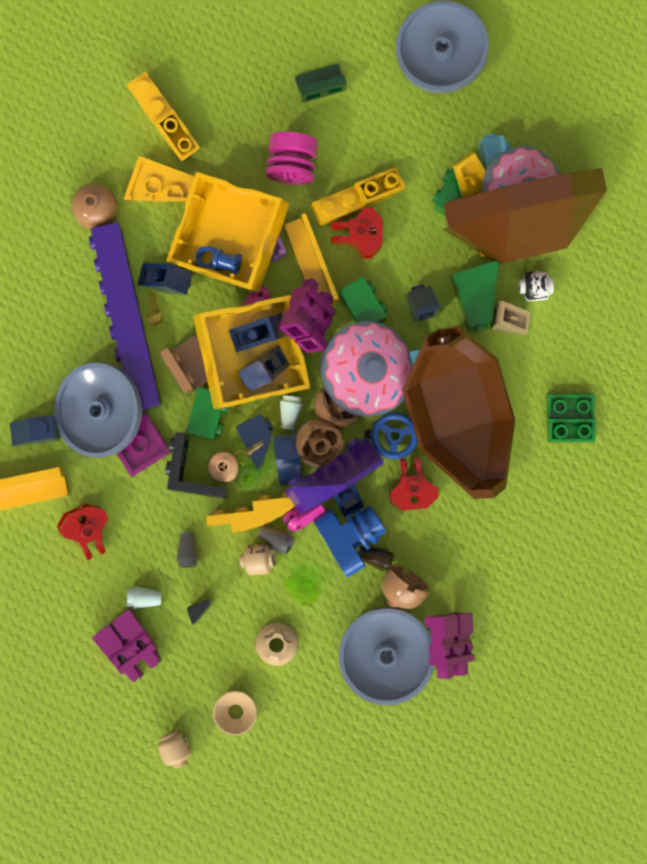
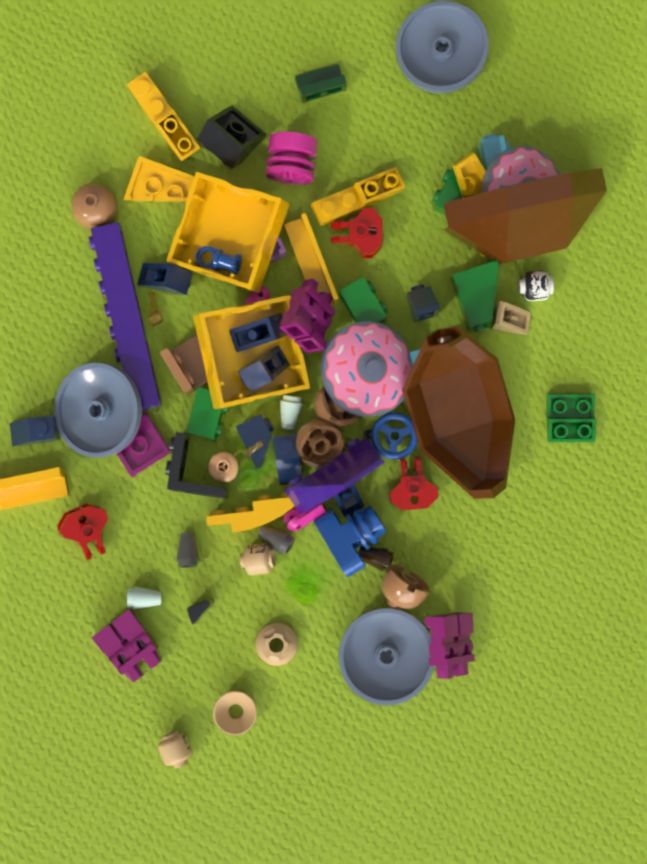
(230, 136): none -> black slope

